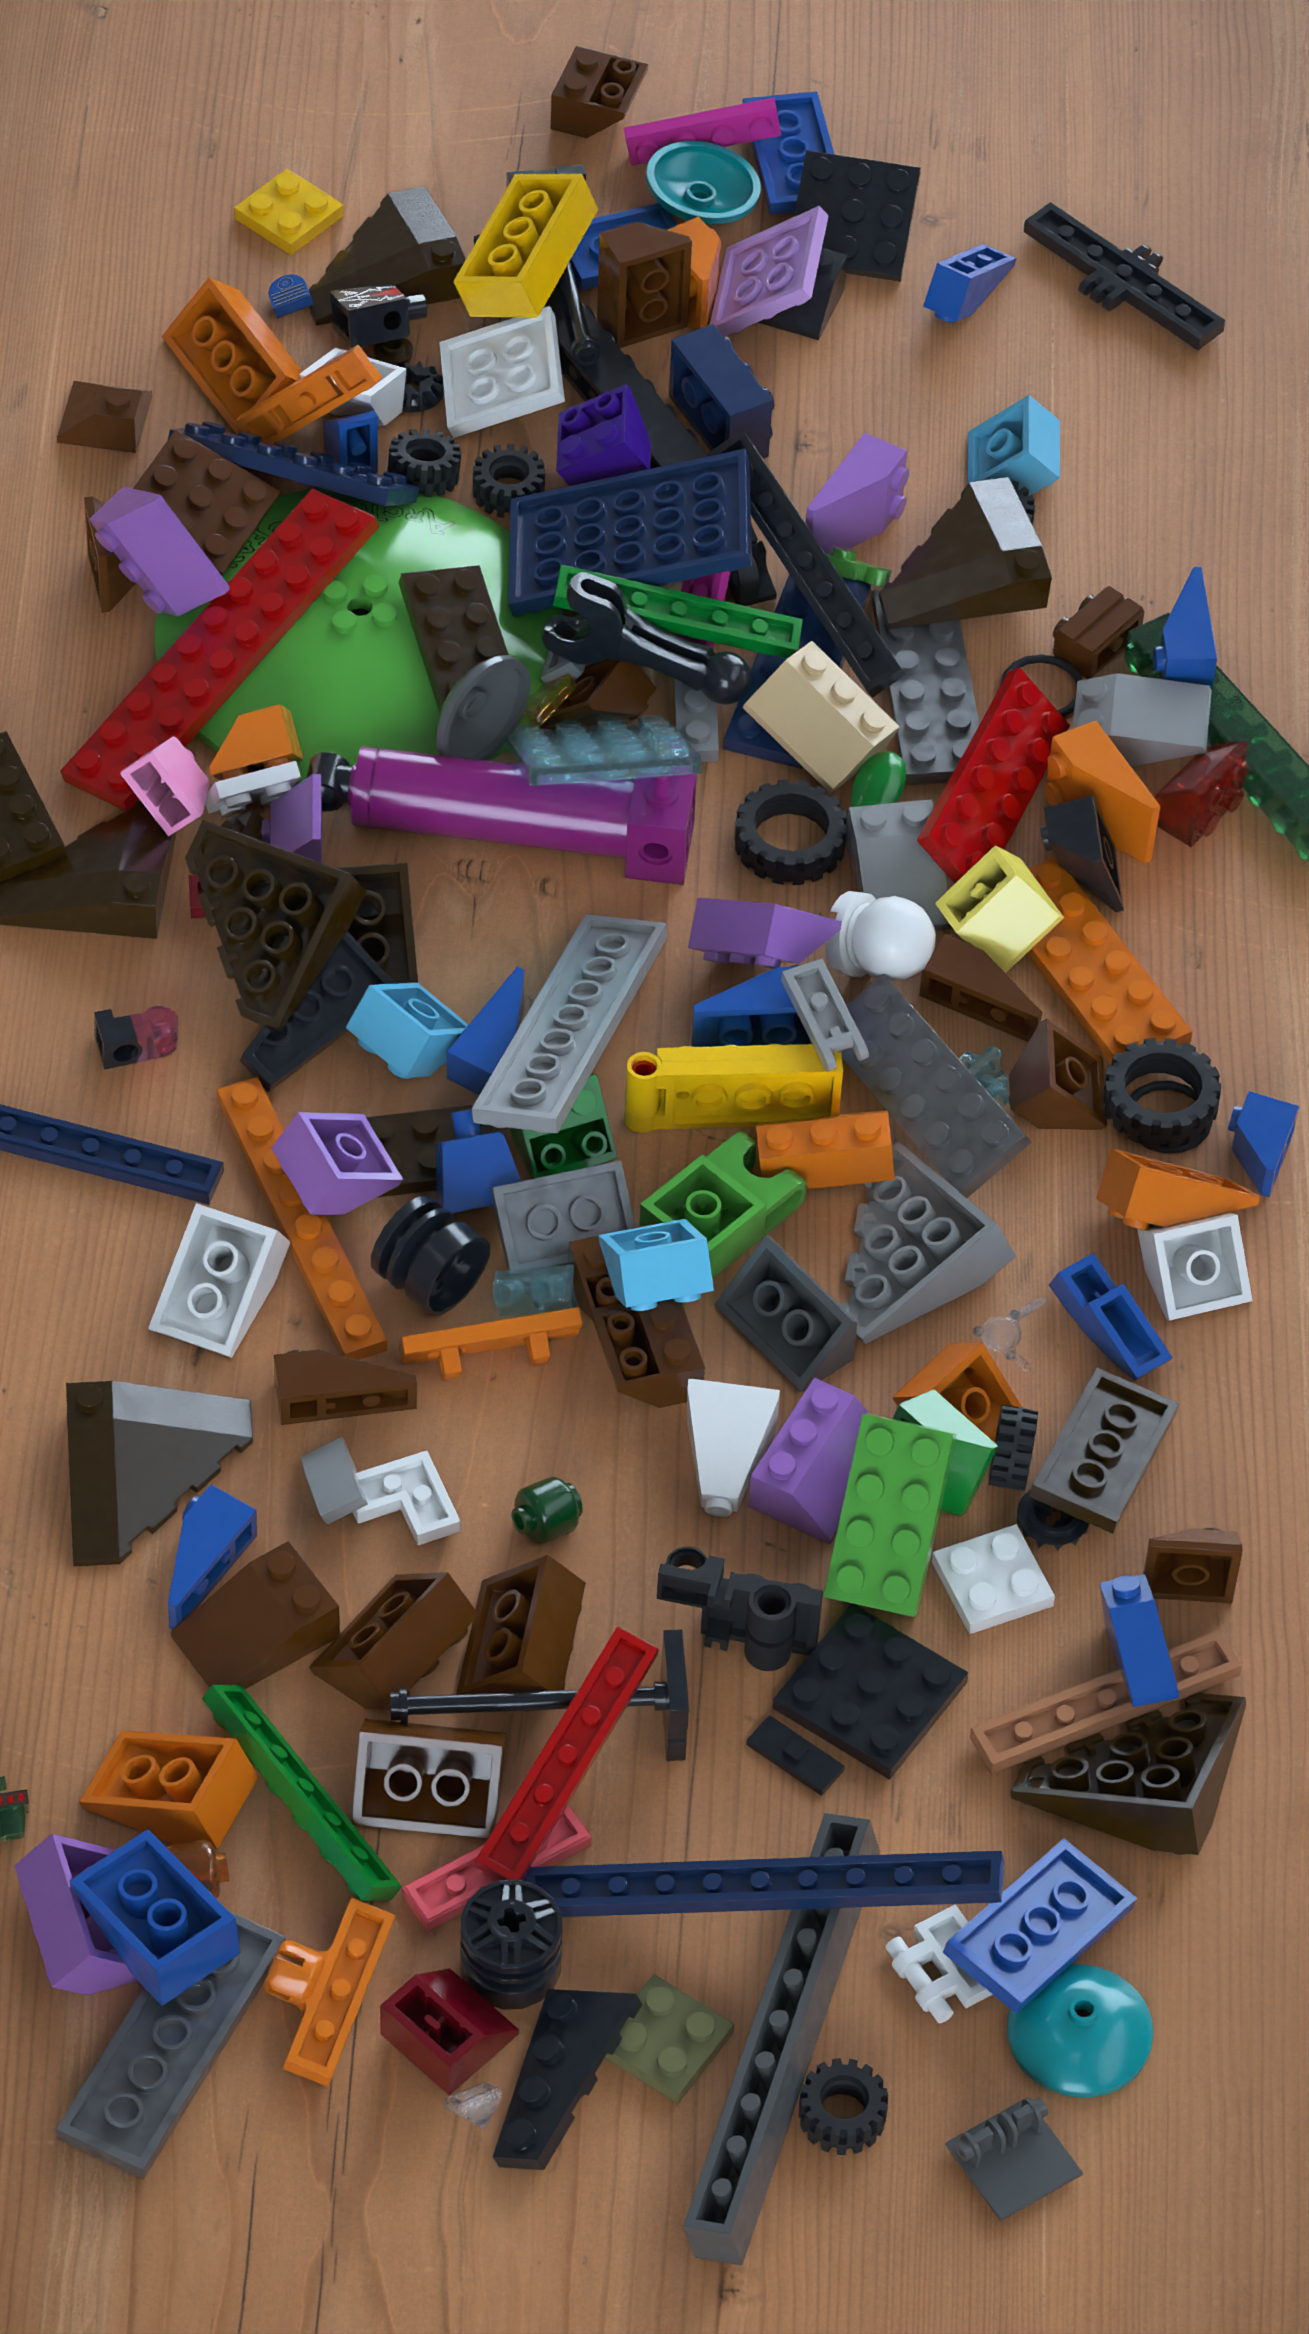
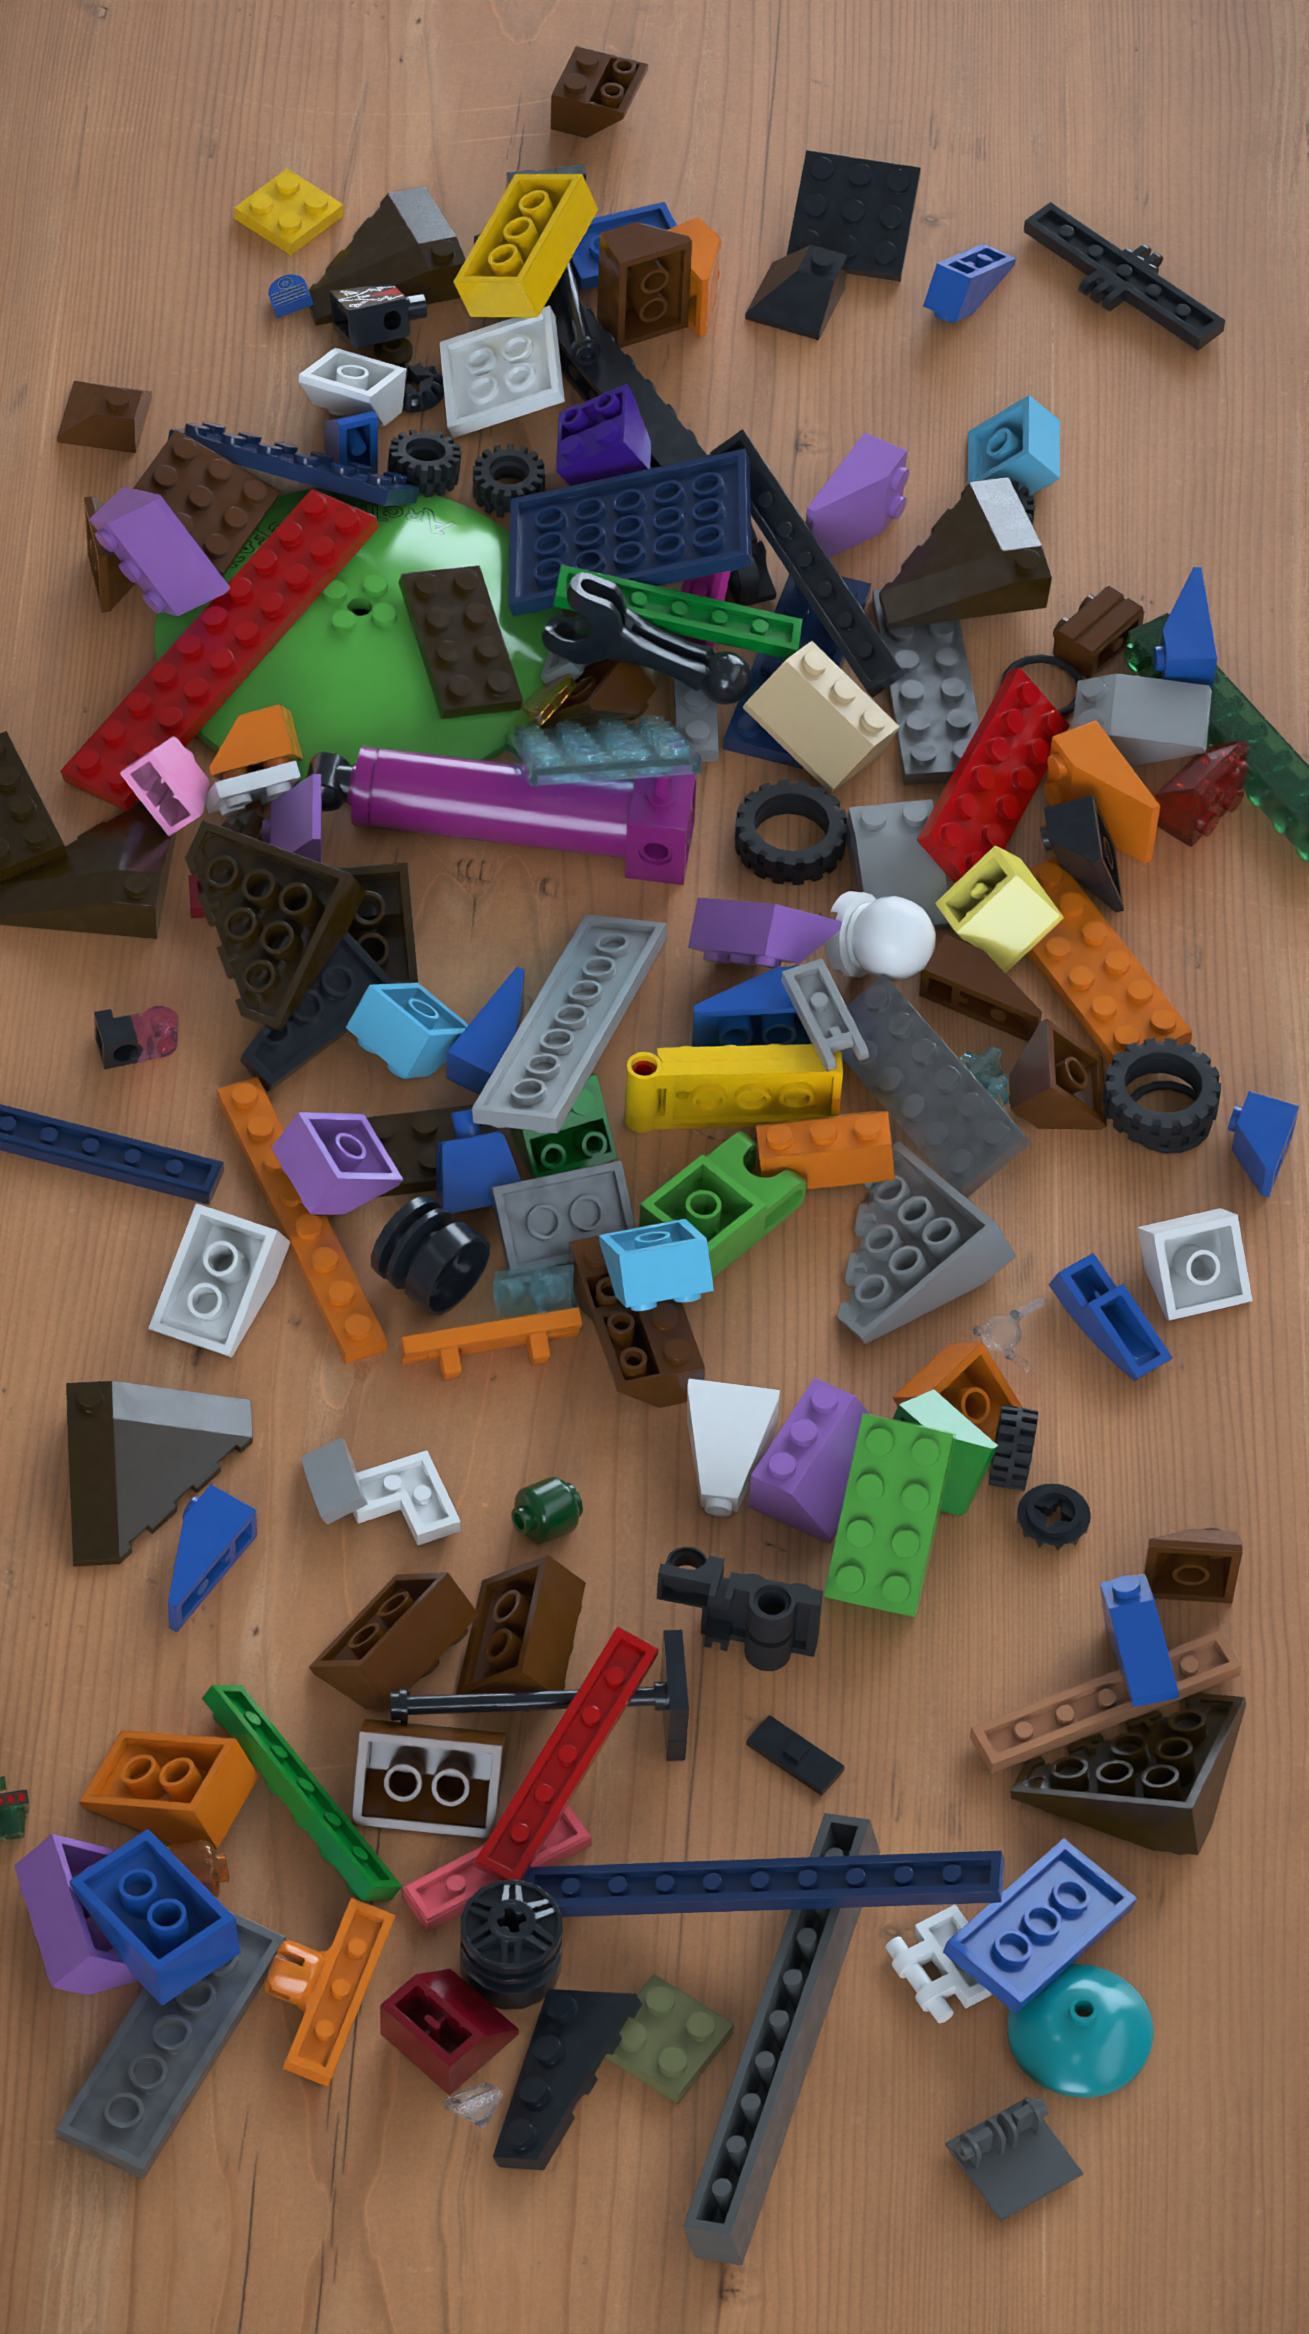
(230, 350): orange slope -> none
(259, 1621): reddish brown slope -> none
(310, 397): orange hinge -> none
(332, 1386): reddish brown slope -> none
(483, 708): dark grey dish -> none
(703, 182): teal dish -> none
(718, 126): dark pink plate -> none
(718, 390): dark blue brick -> none
(769, 272): lavender plate -> none
(783, 157): blue plate -> none
(789, 1316): dark grey slope -> none
(847, 2081): black tyre -> none
(850, 568): bright green plate -> none
(870, 1690): black plate -> none
(879, 780): green arm -> none
(993, 1579): white plate -> none
(1104, 1450): plate -> none
(1166, 1194): orange slope -> none

